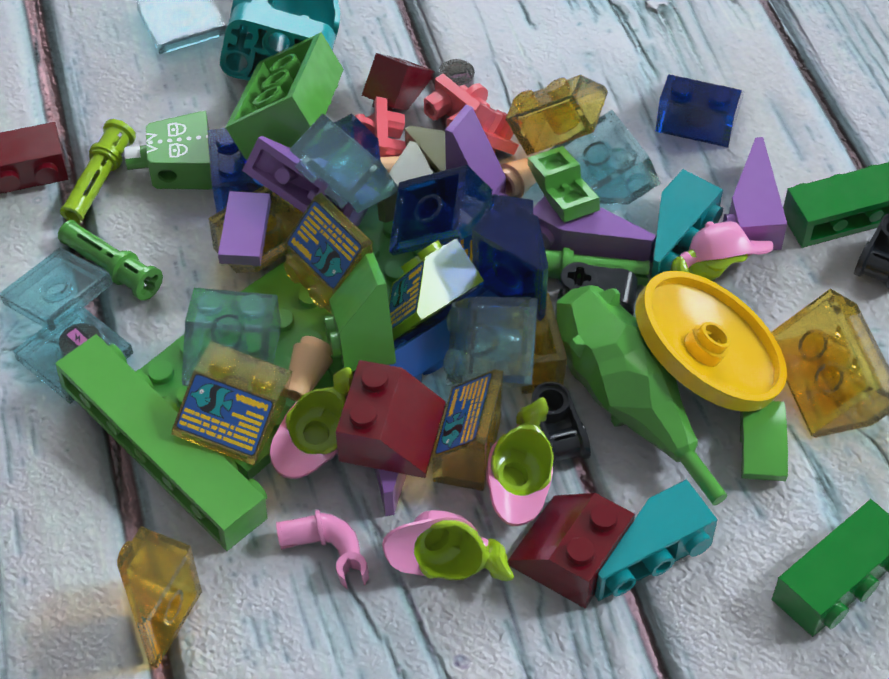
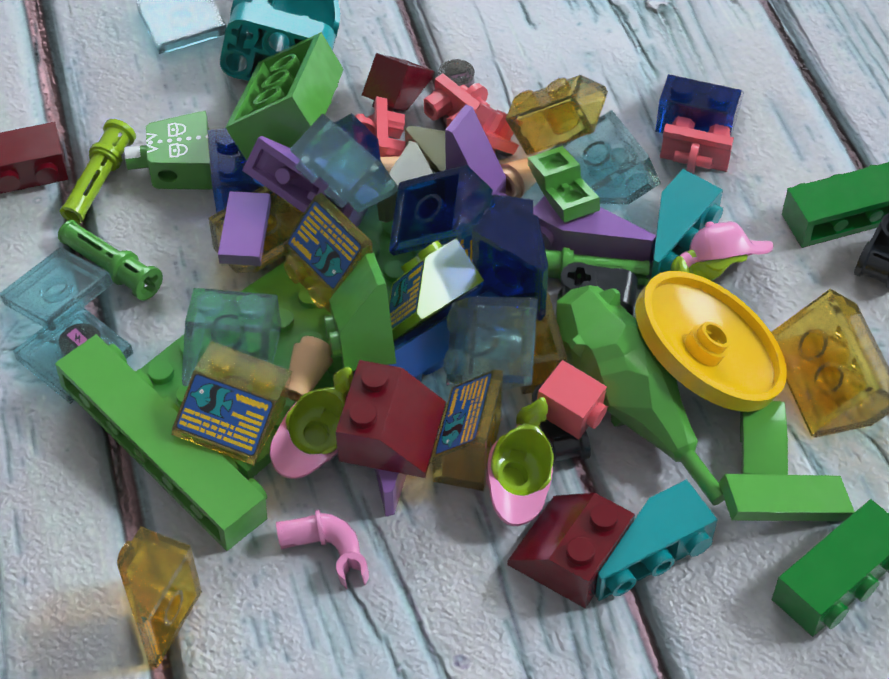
(444, 547): lime hair -> none
(573, 399): none -> coral brick
(697, 147): none -> coral hips
(756, 200): medium lavender slope -> none
(785, 497): none -> bright green tile

